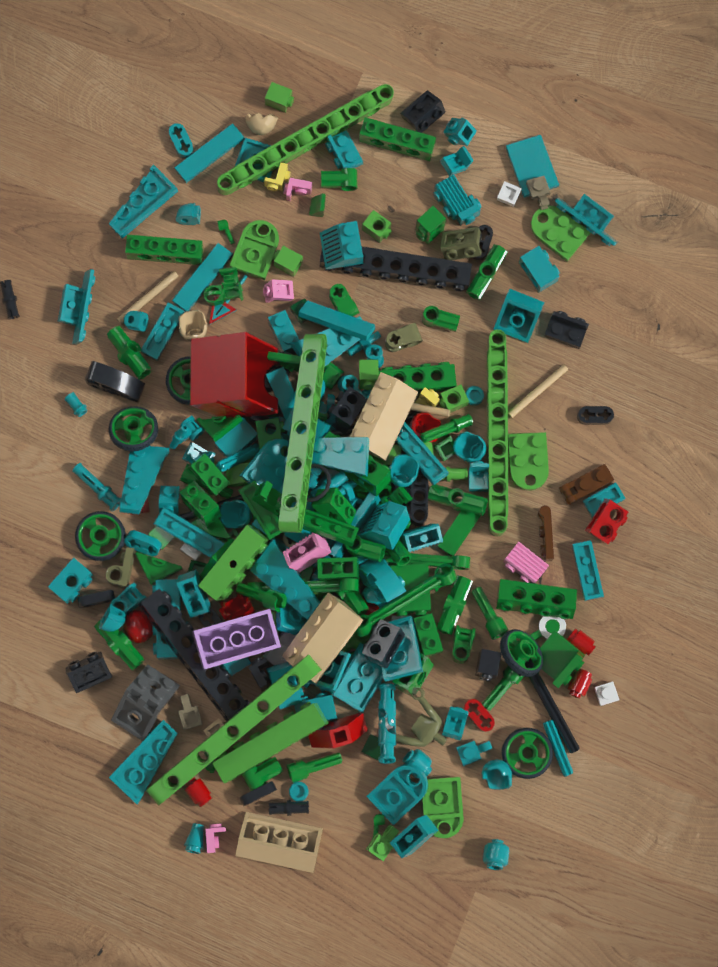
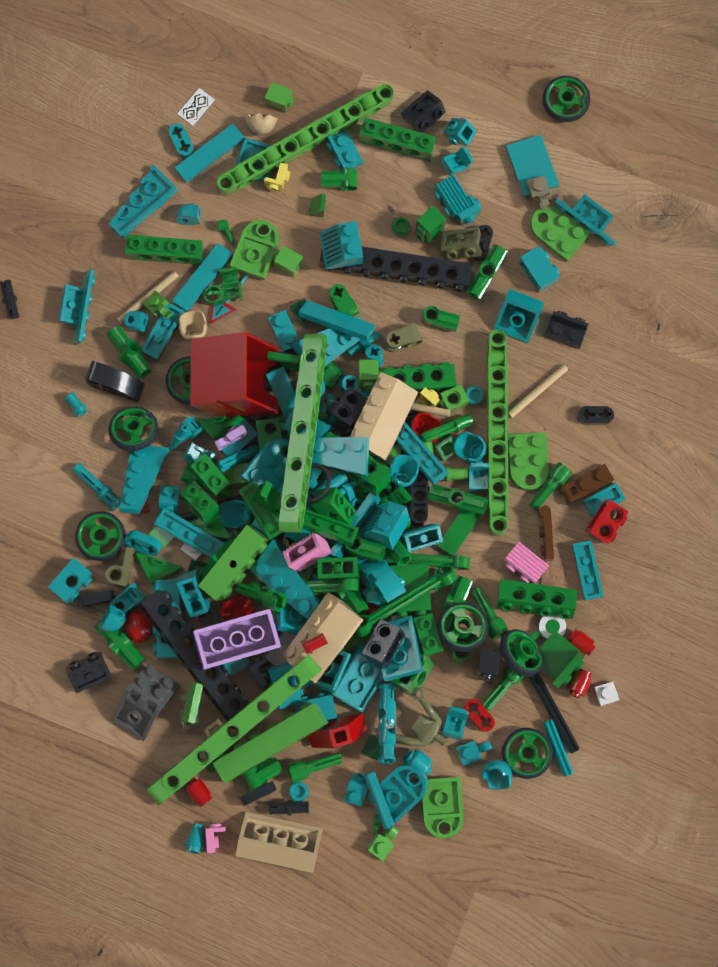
(142, 764): teal wing -> none
(157, 305): none -> bright green plate
(192, 702): none -> bright green tile
(196, 106): none -> white sticker
(234, 434): none -> lavender plate
(278, 290): bright pink bracket -> none
(300, 187): bright pink bracket -> none
(314, 643): none -> red pin
(356, 789): none -> teal bracket
(374, 219): bright green brick -> none
(379, 800): none -> teal axle
(400, 226): none -> green plate
(414, 836): teal brick -> none
(450, 638): none -> green wheel
(496, 855): teal head -> none
(509, 194): white plate -> none
(555, 111): none -> green wheel
(558, 476): none -> green piece

